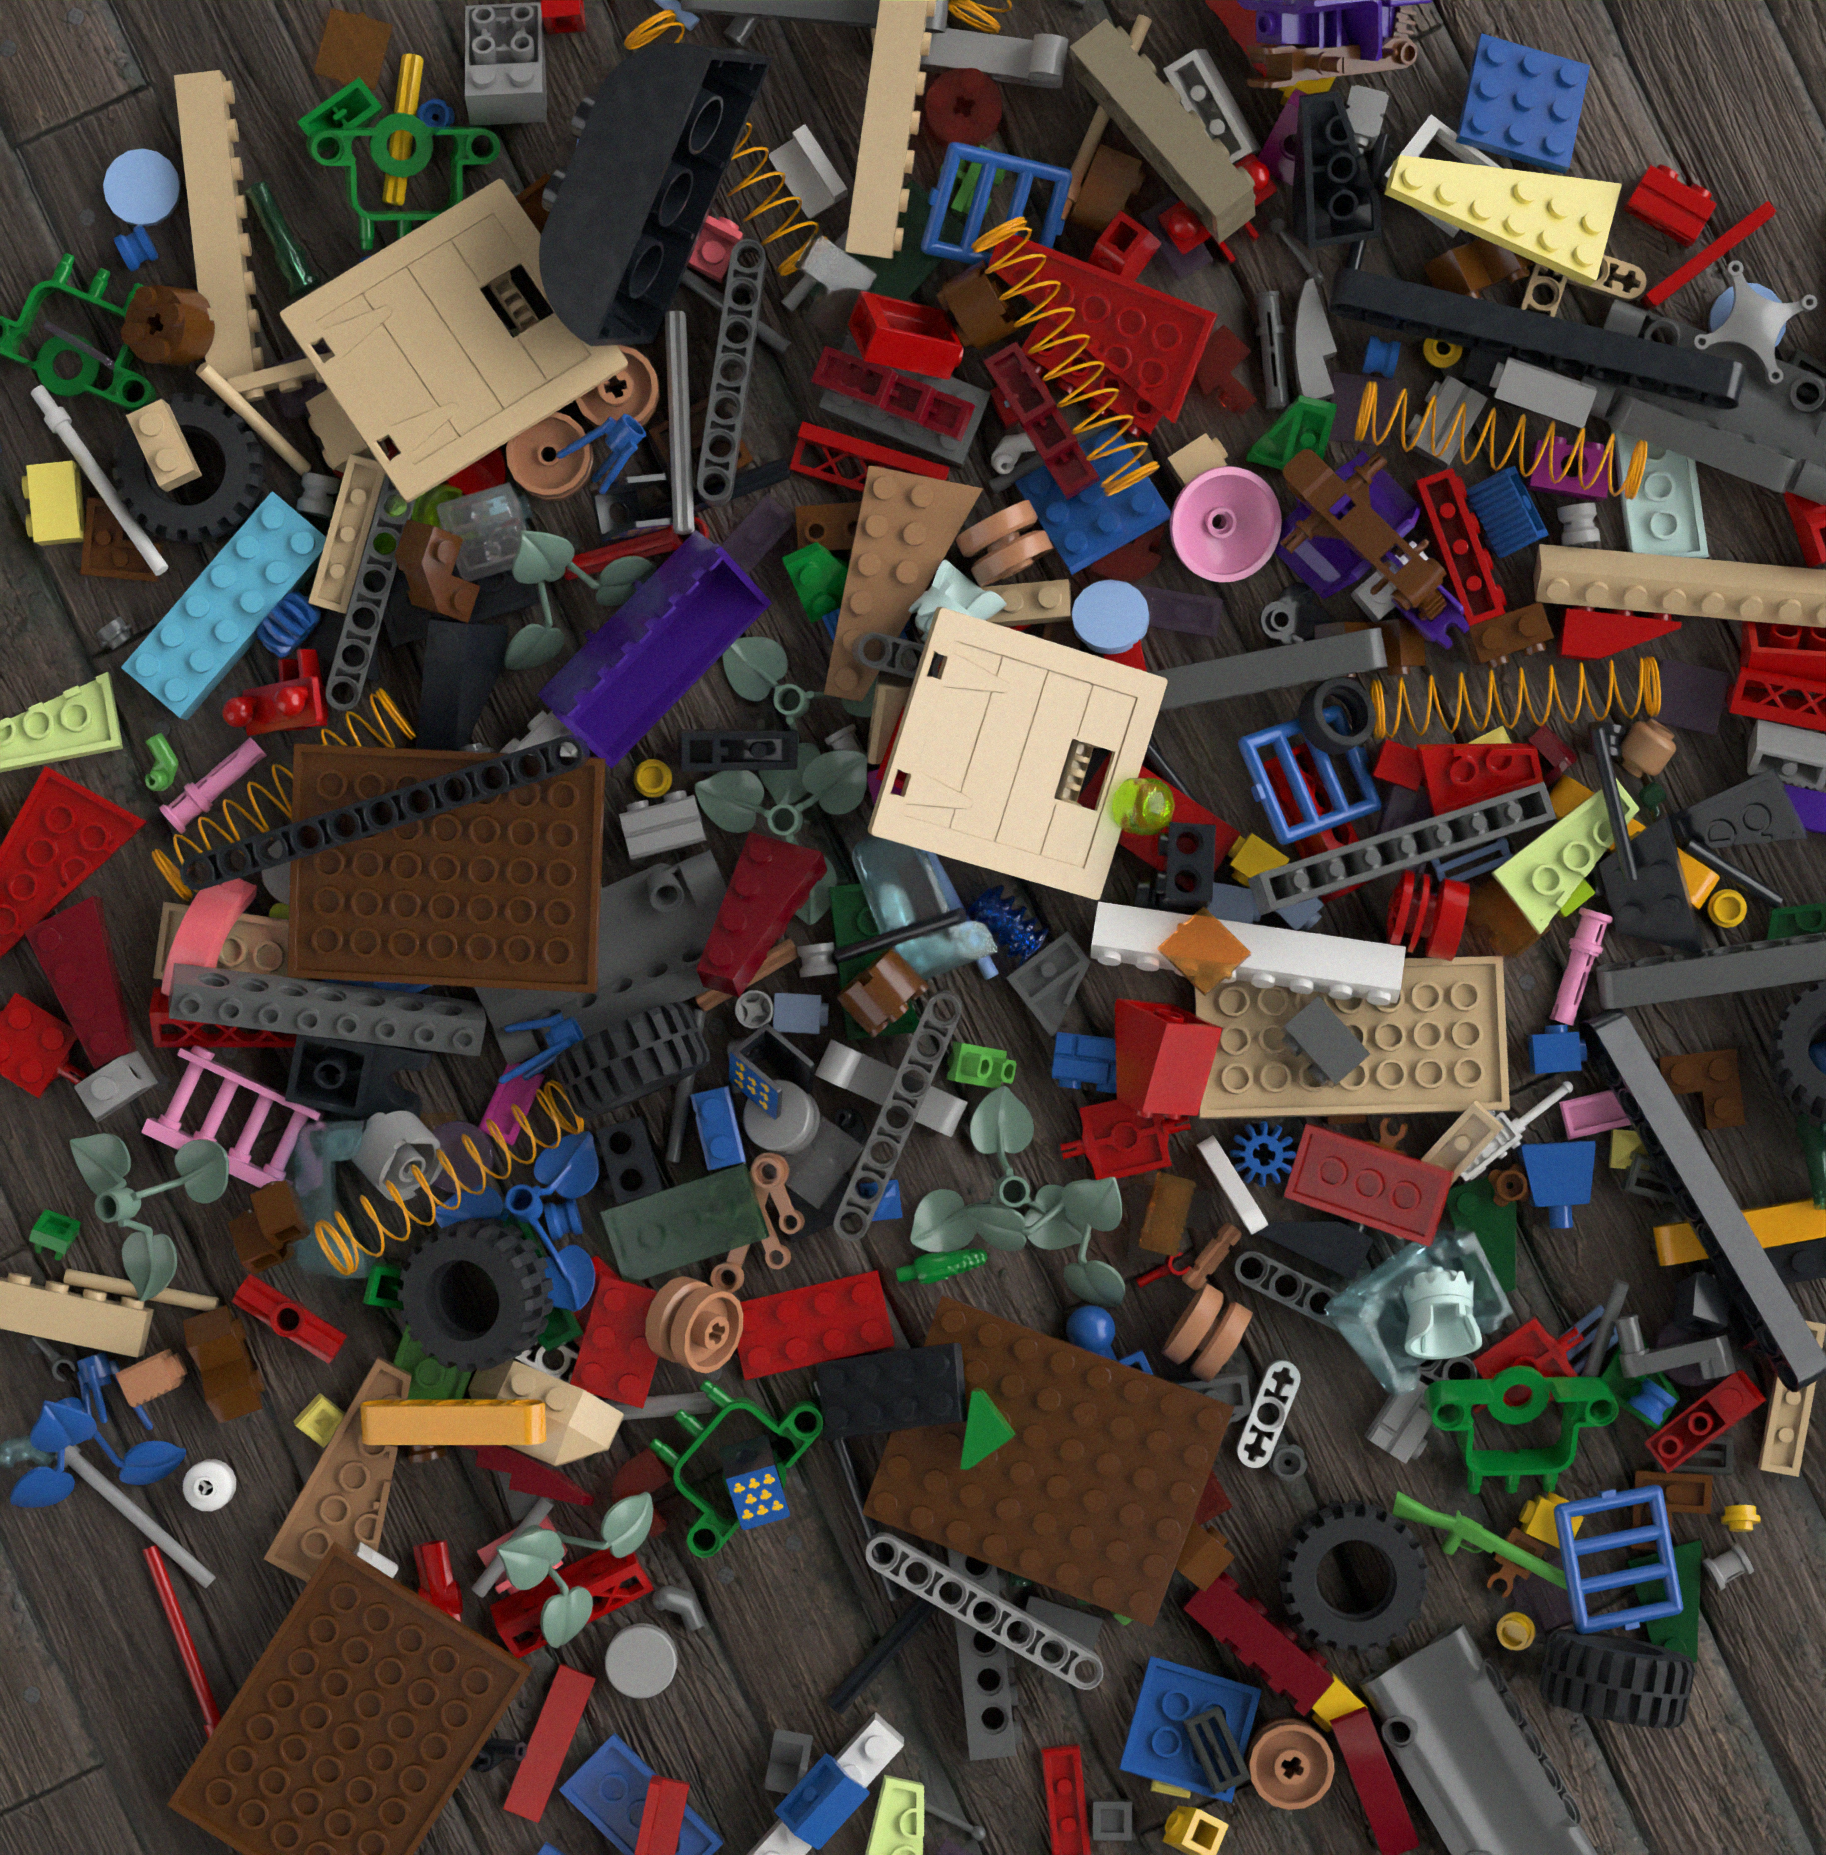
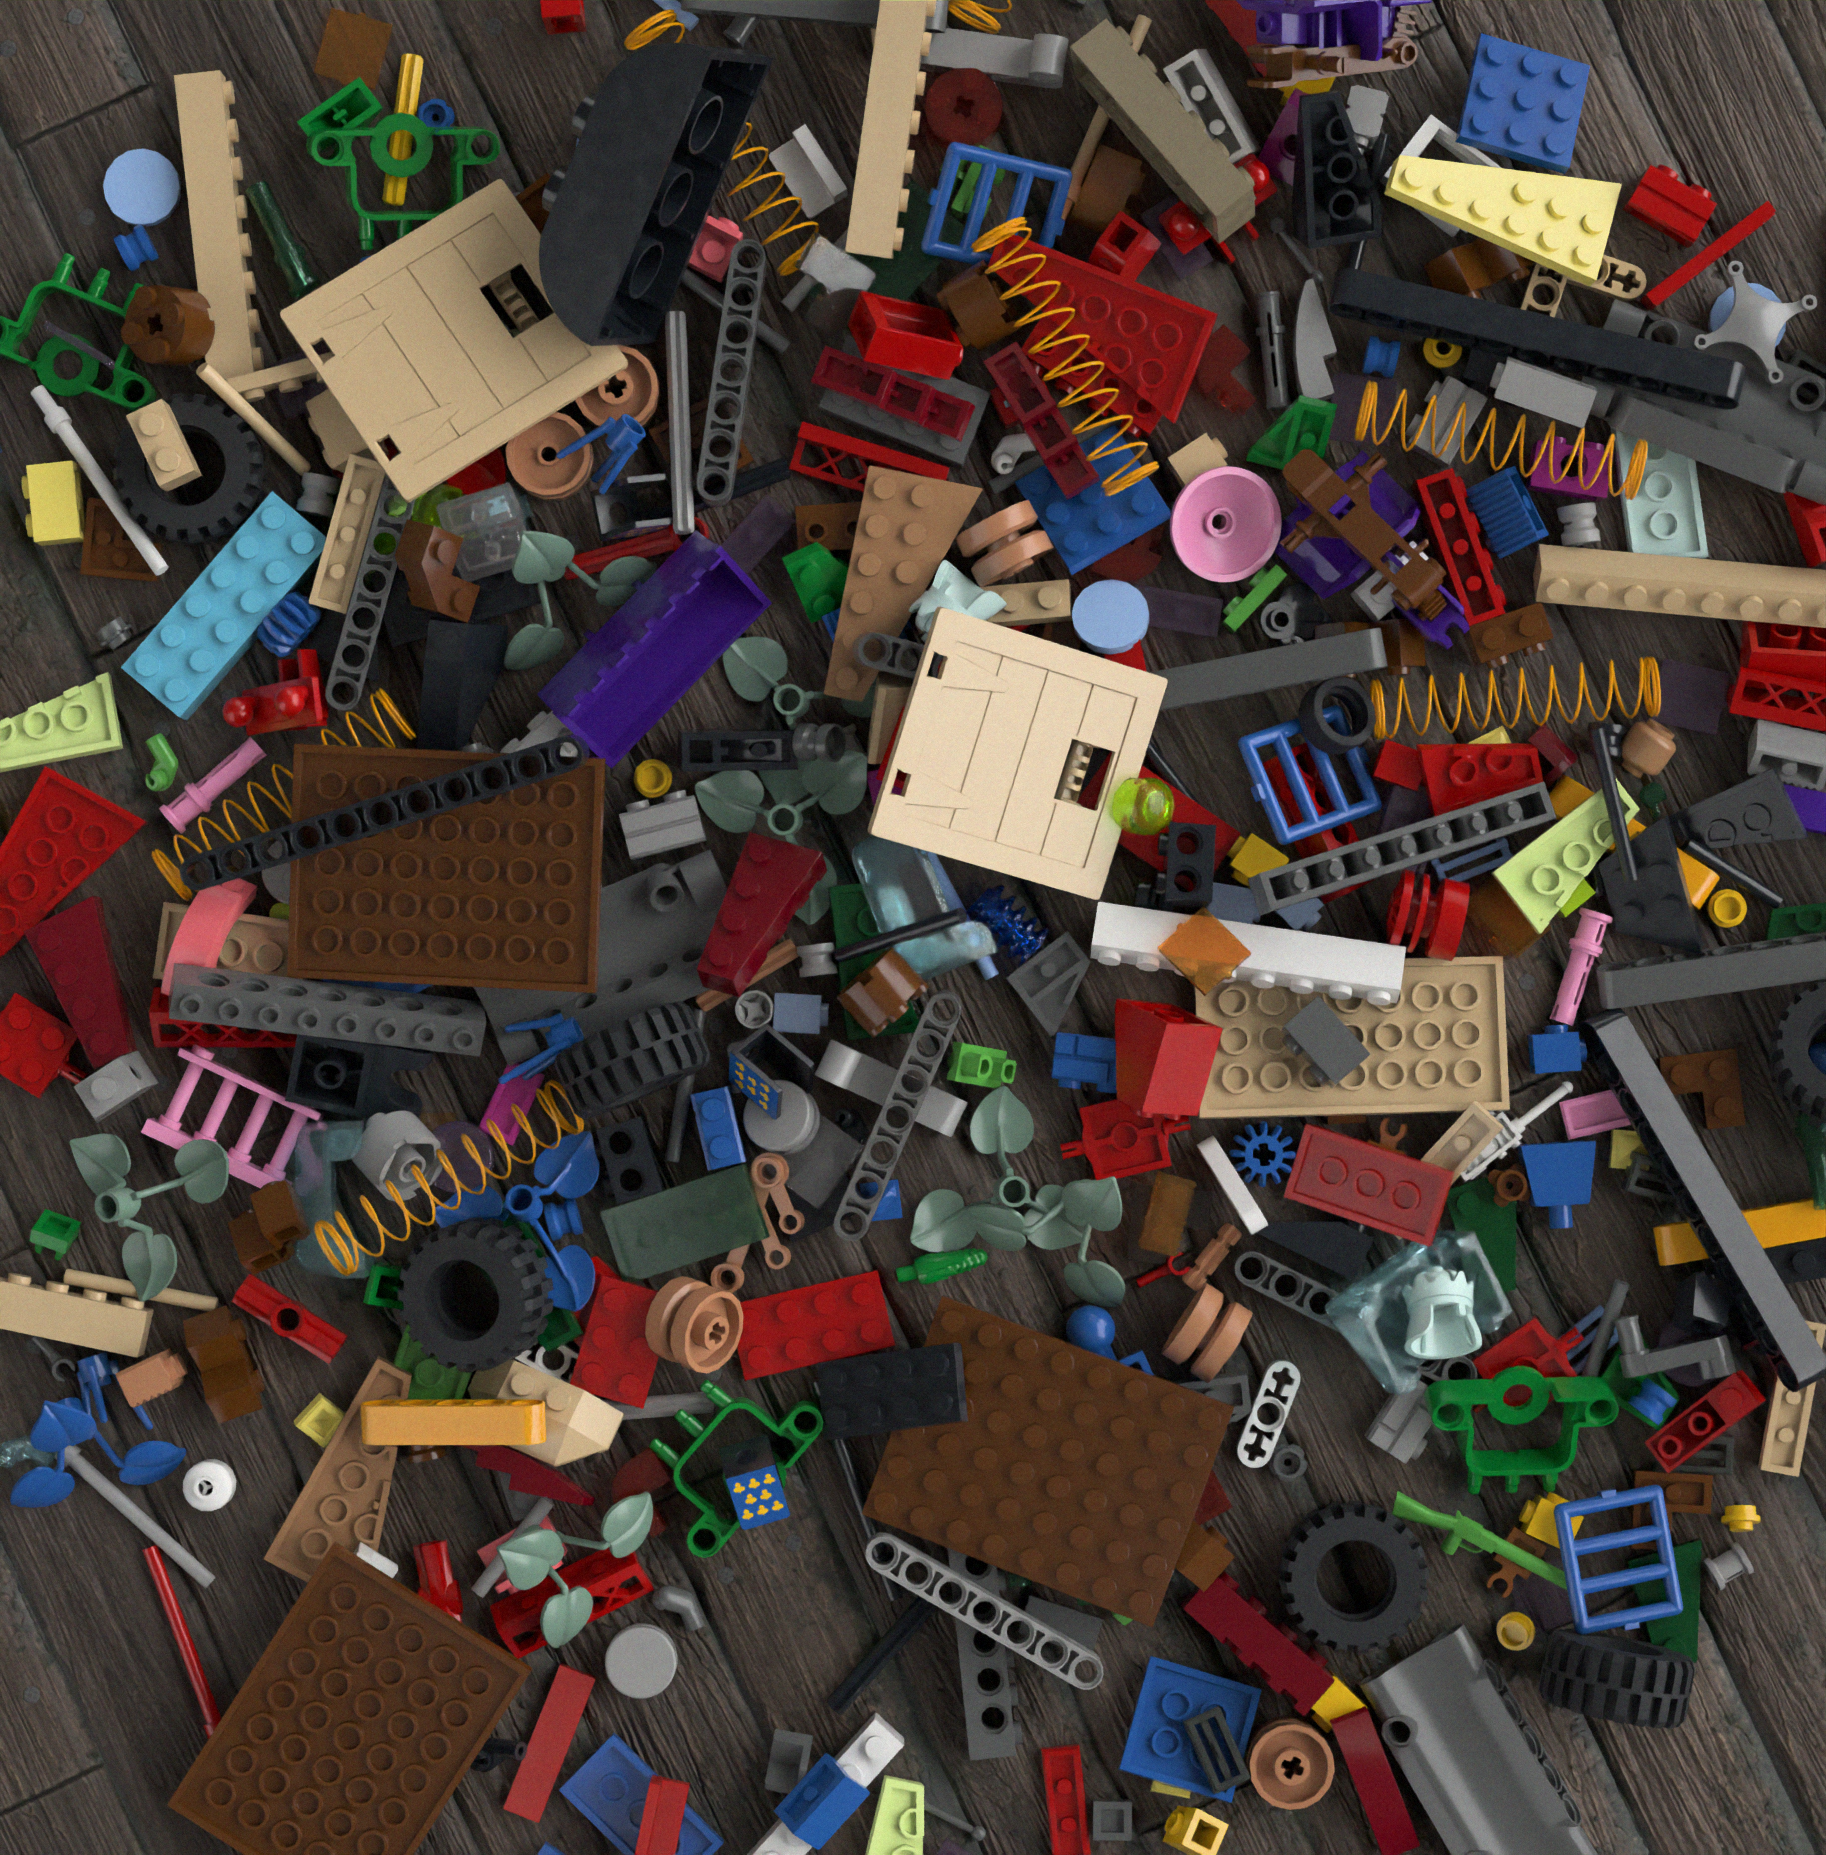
(505, 64): light grey slope -> none
(820, 742): none -> dark grey wheel
(984, 1430): green slope -> none
(1240, 609): none -> bright green plate
(1597, 635): red slope -> none

